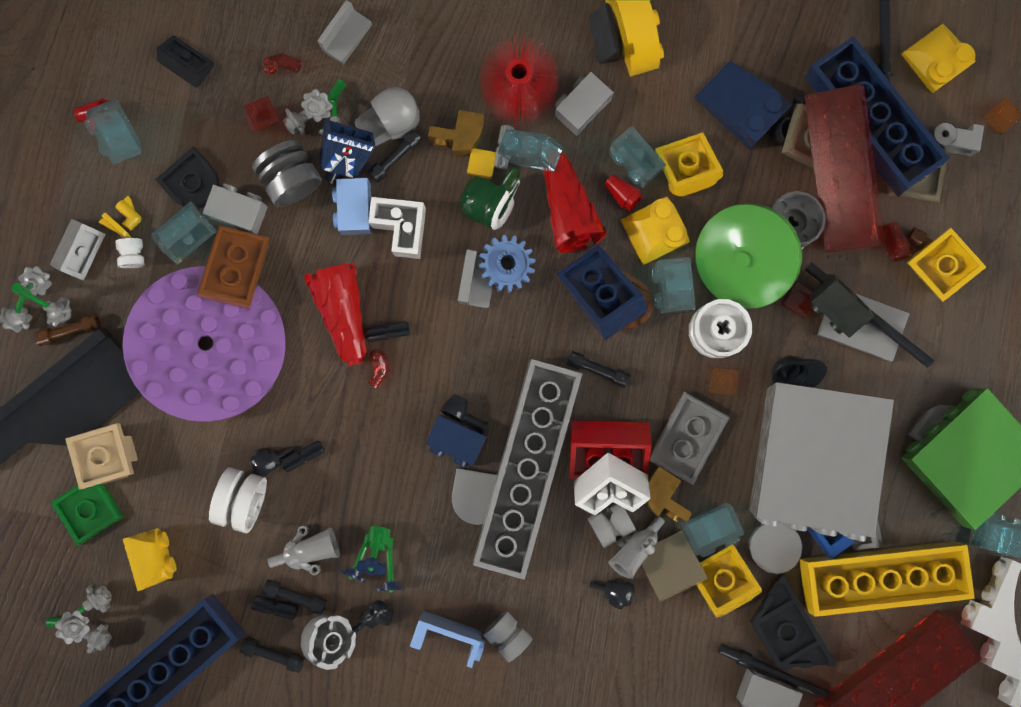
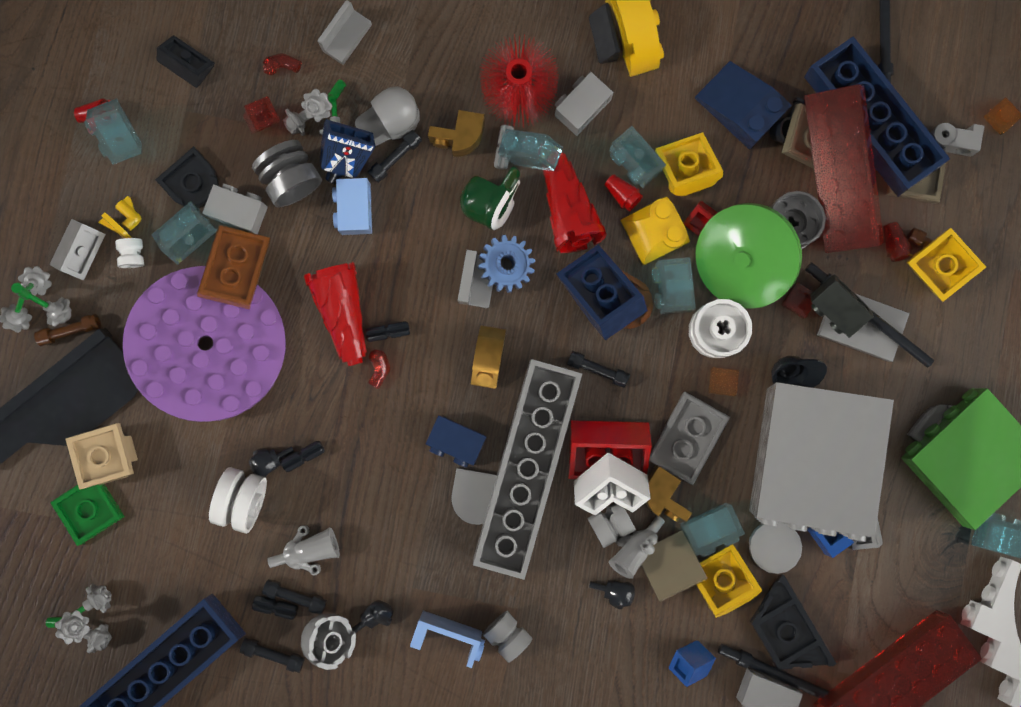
(149, 558): yellow slope -> none
(377, 541): plant -> none
(406, 221): white brick -> none
(456, 409): black bar -> none
(481, 163): yellow tile -> none
(488, 356): none -> pearl gold brick
(691, 663): none -> blue panel
(699, 217): none -> red slope
(886, 578): yellow brick -> none
(939, 57): yellow slope -> none

